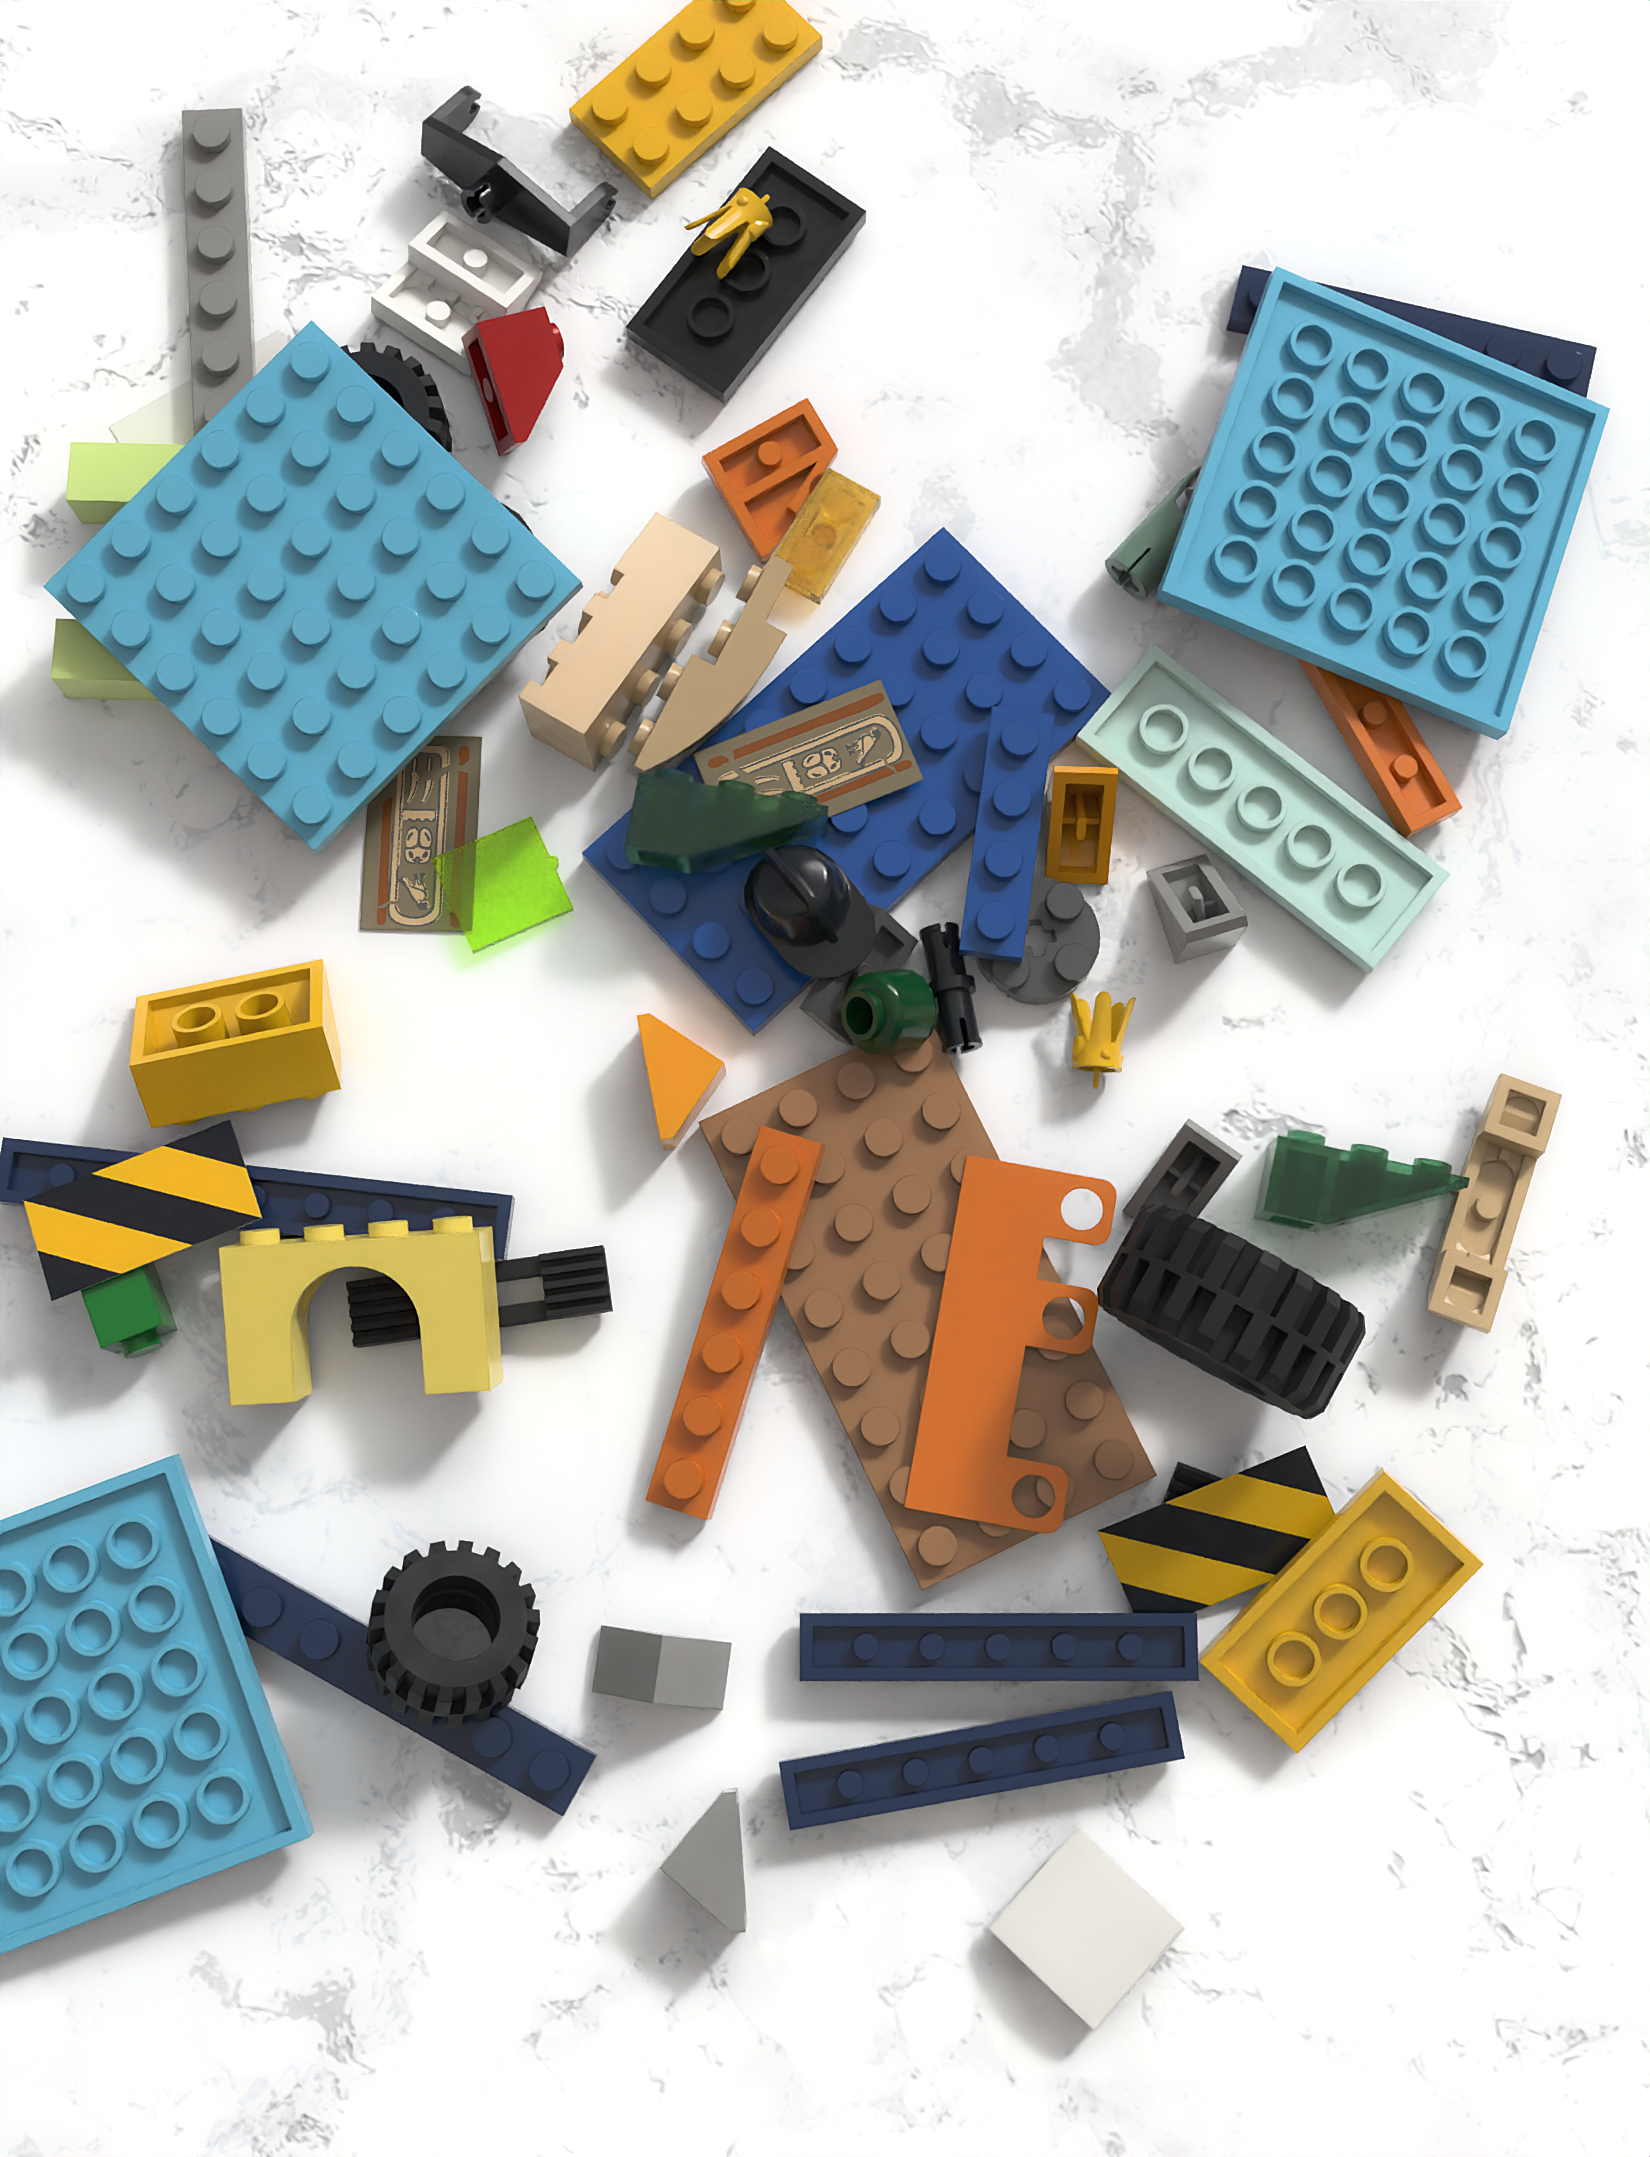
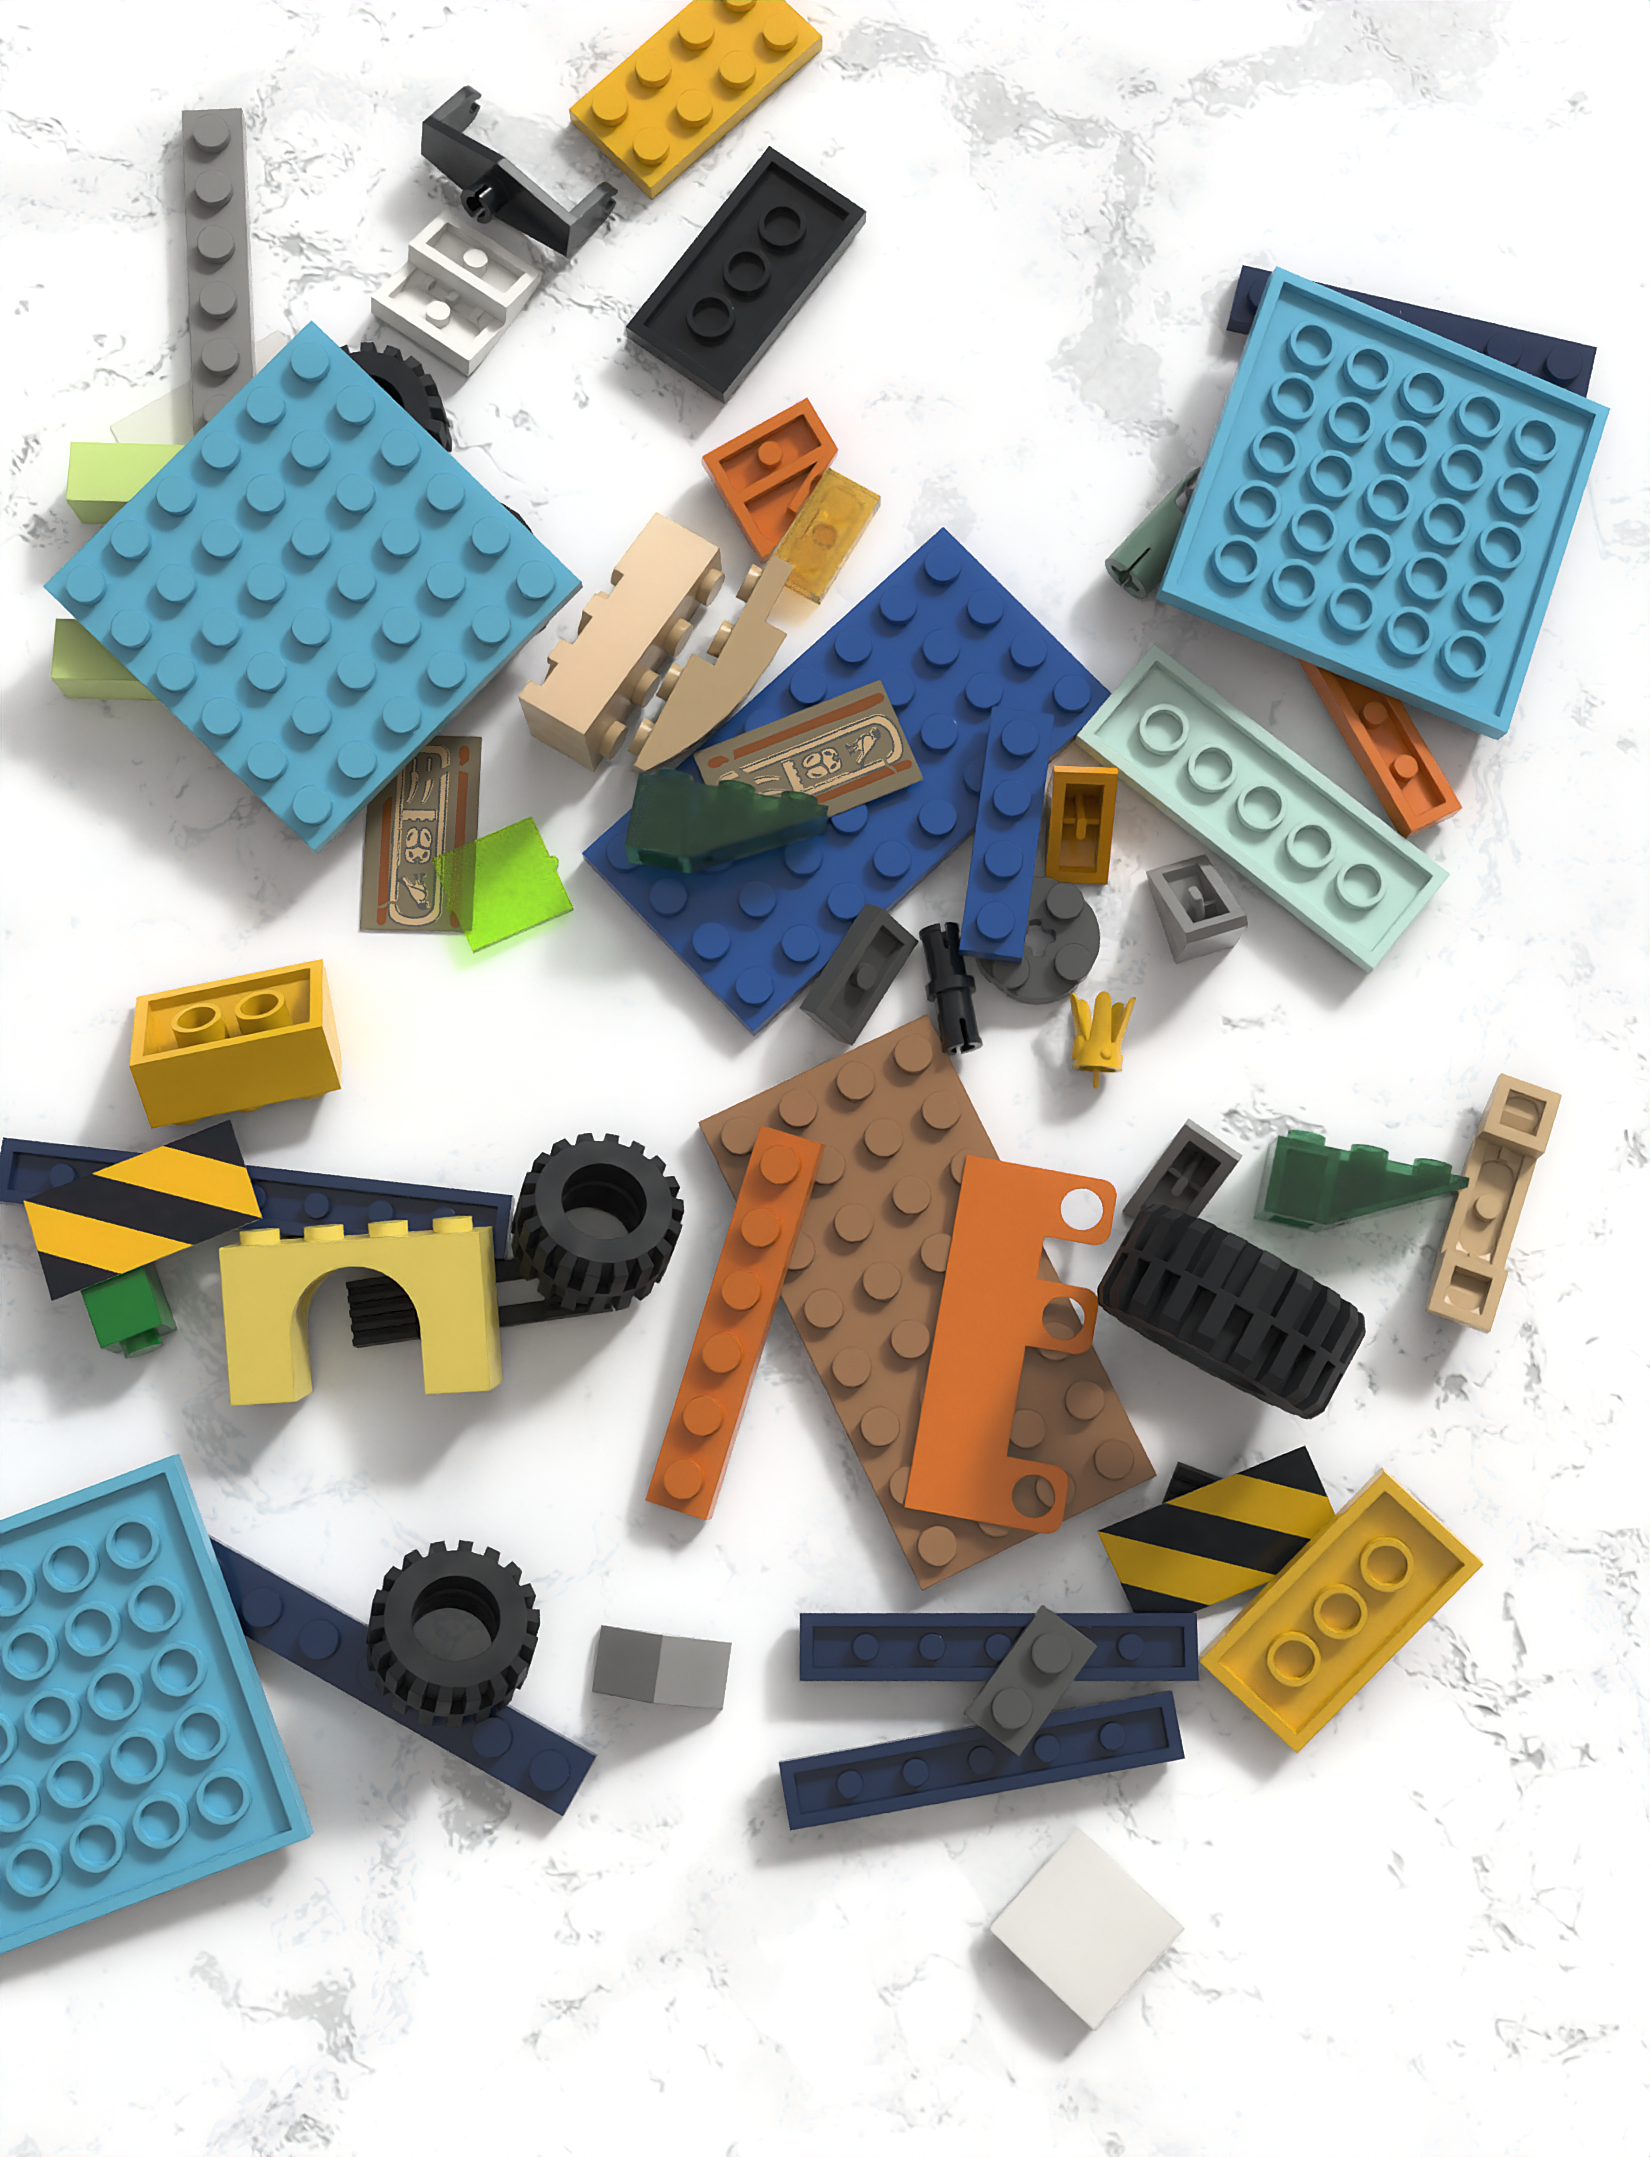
(514, 370): red slope -> none
(603, 1178): none -> black tyre
(679, 1077): light orange slope -> none
(711, 1862): light grey slope -> none
(743, 215): yellow piece -> none
(810, 911): black piece -> none
(889, 1011): dark green head -> none
(1030, 1680): none -> dark grey plate

